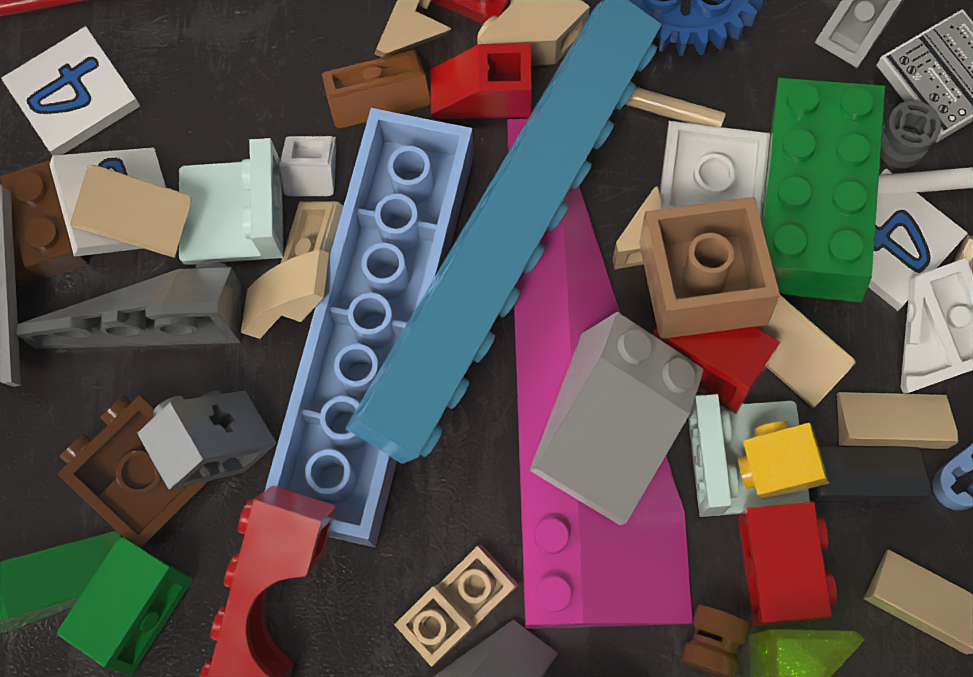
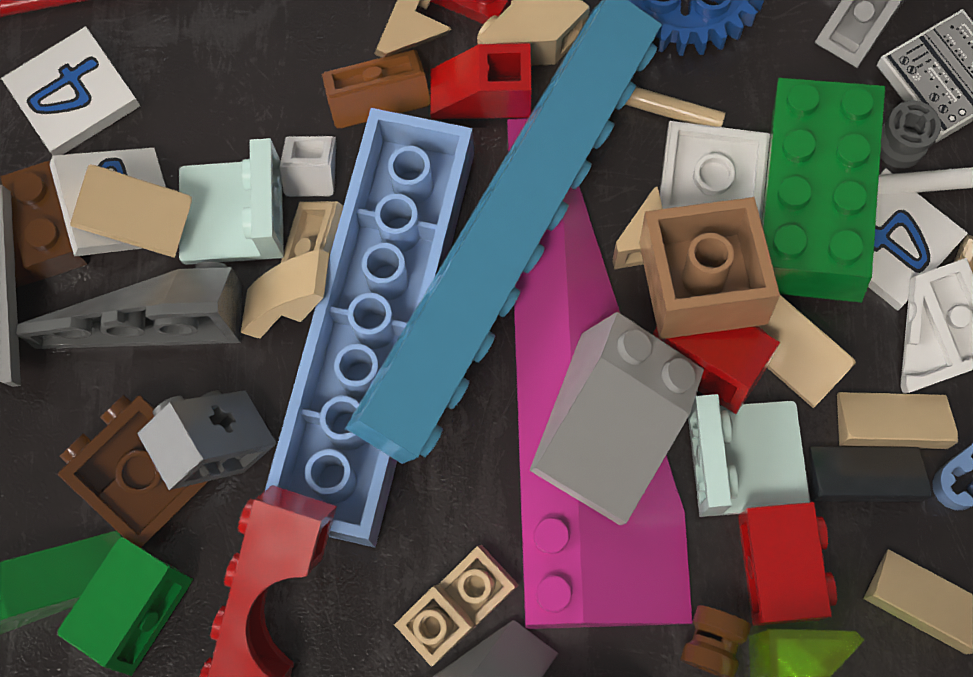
(782, 460): yellow brick -> none

